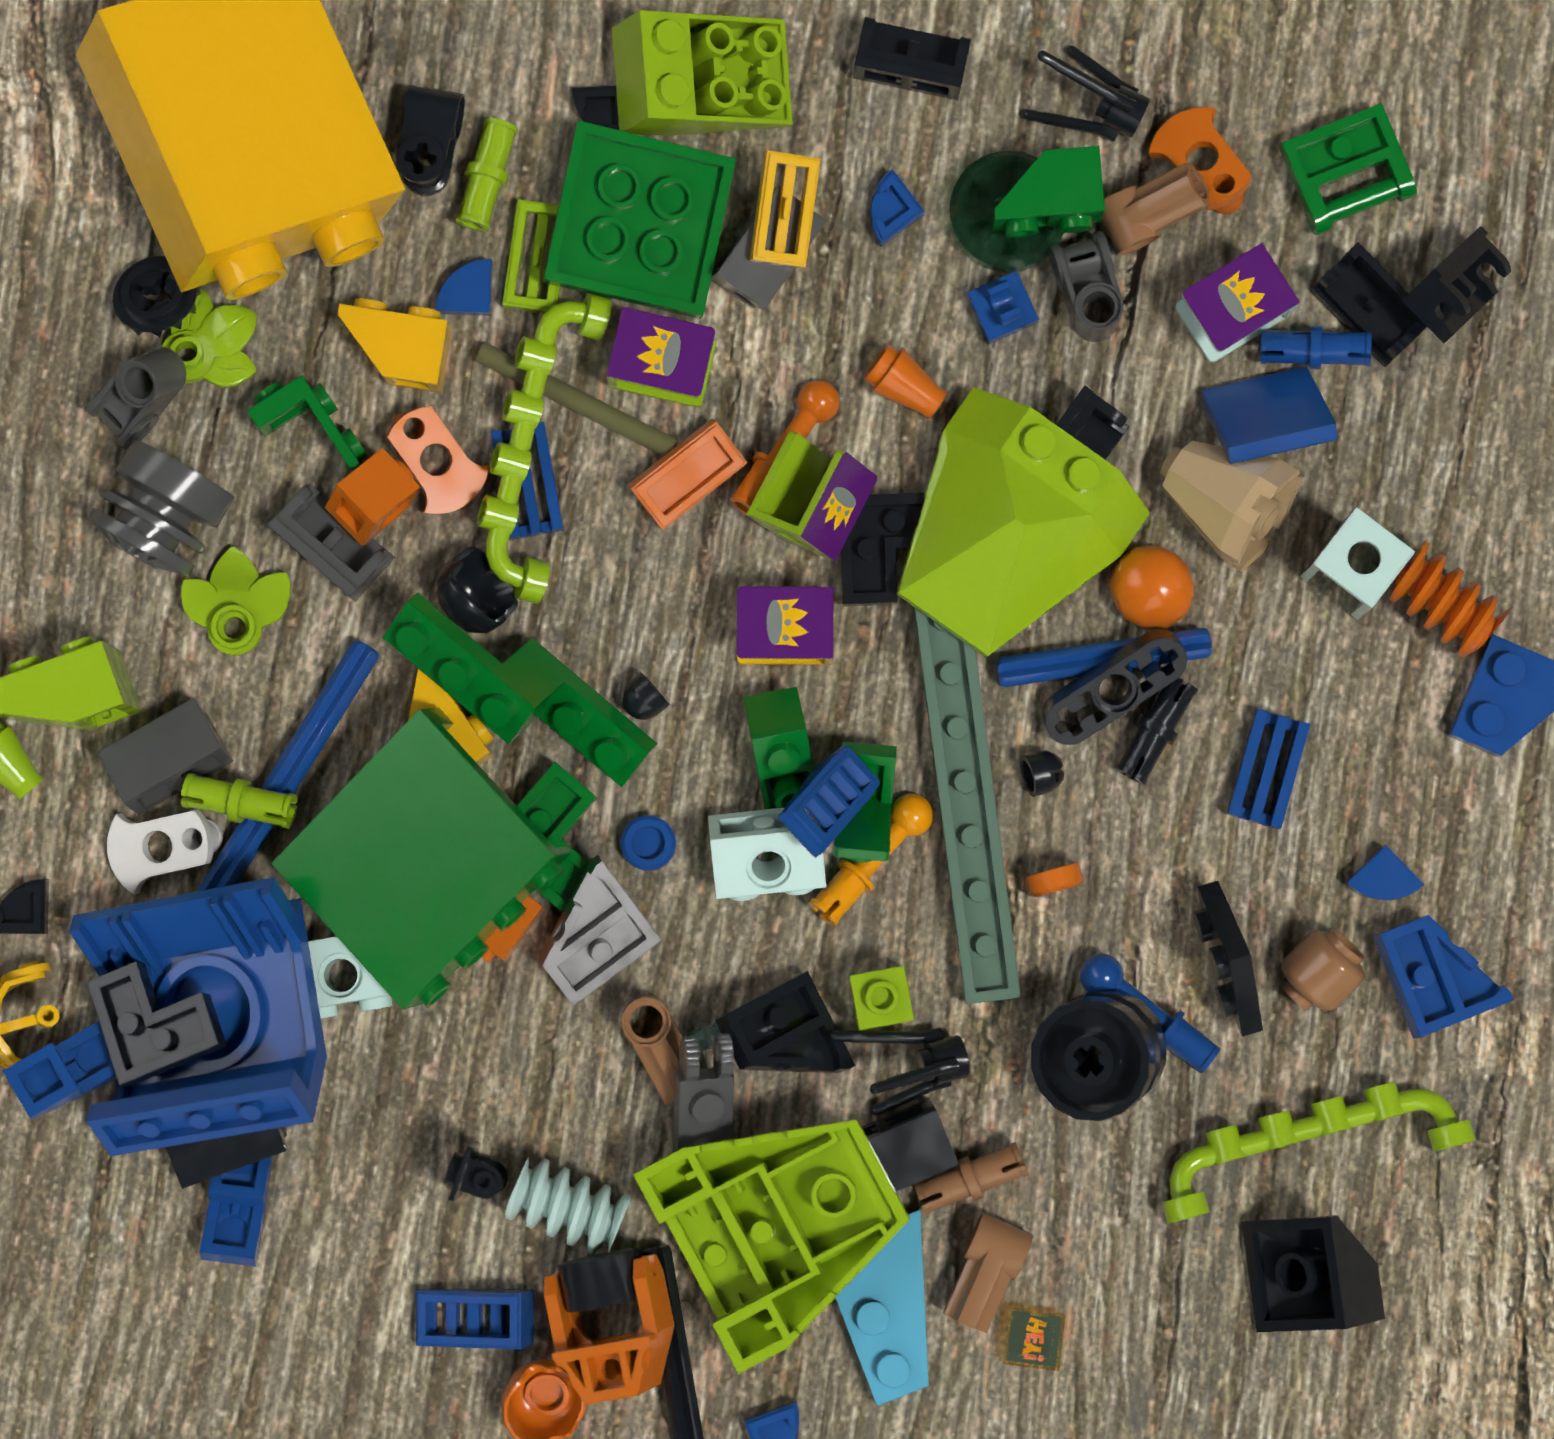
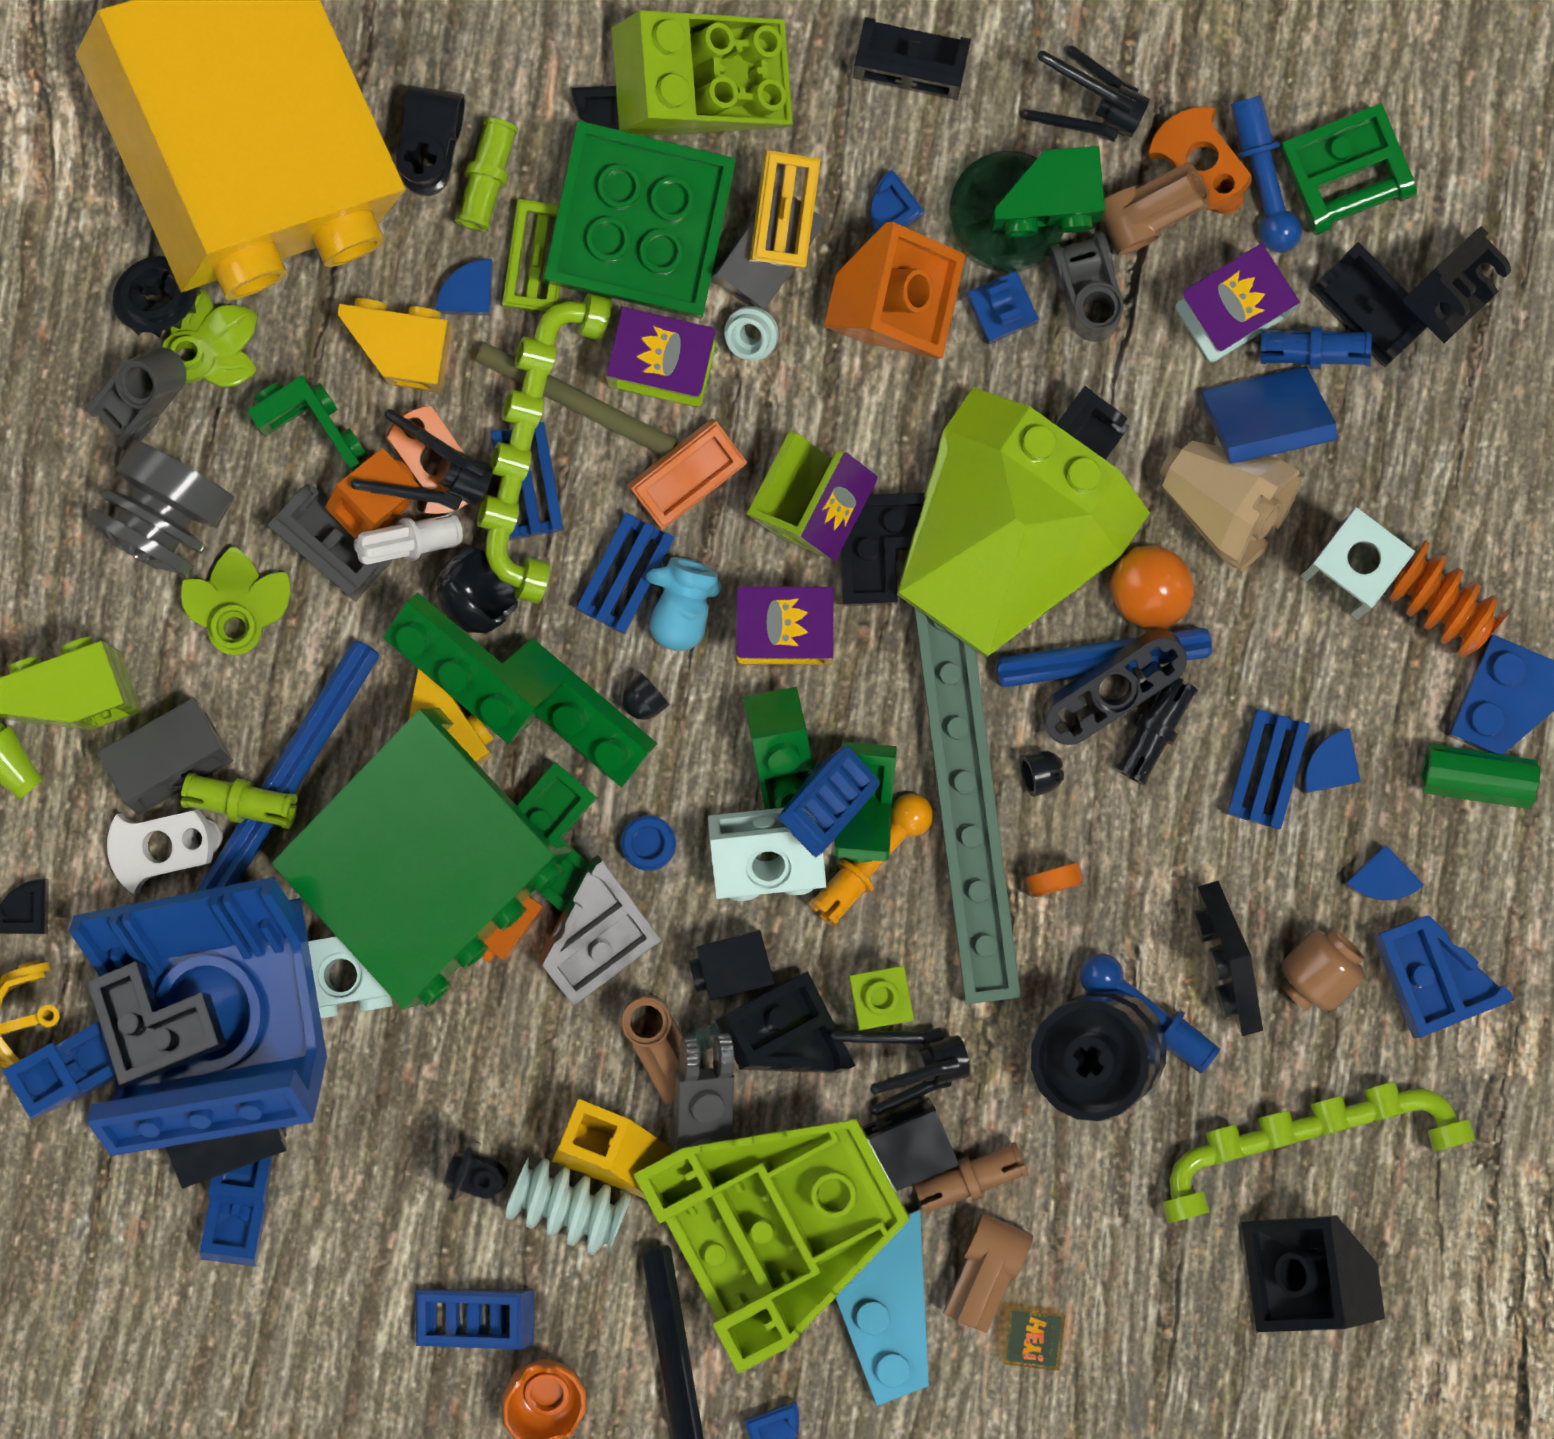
(409, 539): none -> white axle
(458, 473): none -> black plant
(607, 1147): none -> yellow slope
(615, 1364): orange piece -> none
(646, 532): none -> blue tile
(682, 609): none -> medium azure animal
(731, 966): none -> black brick
(741, 343): none -> light aqua plate
(817, 403): orange pin -> none
(897, 292): none -> orange slope
(903, 381): orange cone -> none
(1279, 228): none -> blue pin
(1332, 764): none -> blue tile
(1480, 776): none -> green axle

